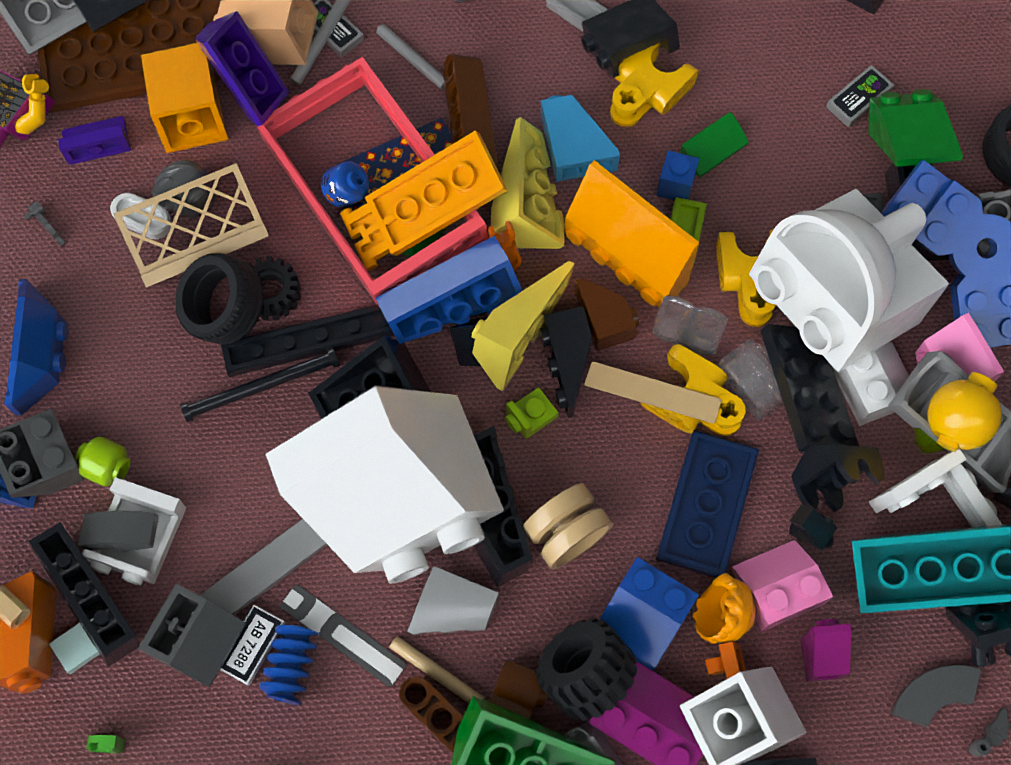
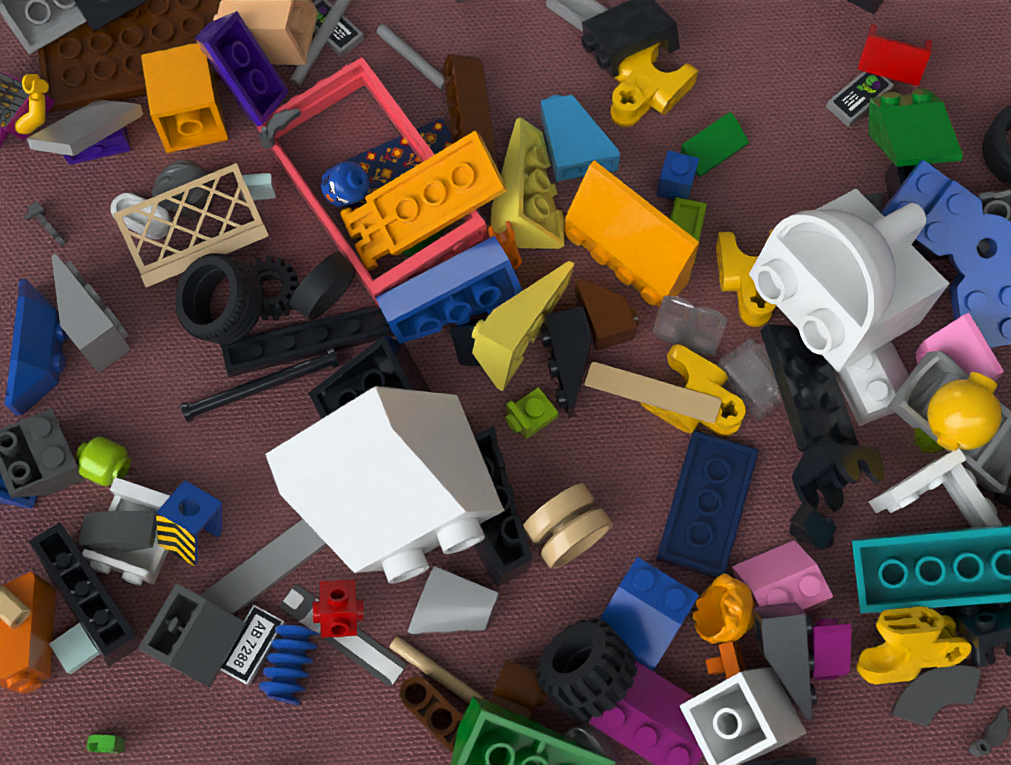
(85, 127): none -> light grey tile
(86, 318): none -> light grey slope
(180, 531): none -> blue piece
(260, 186): none -> light aqua tile
(278, 122): none -> dark grey piece
(323, 286): none -> black tyre
(339, 616): none -> red brick
(782, 637): none -> black slope
(894, 58): none -> red panel
(914, 641): none -> yellow piece

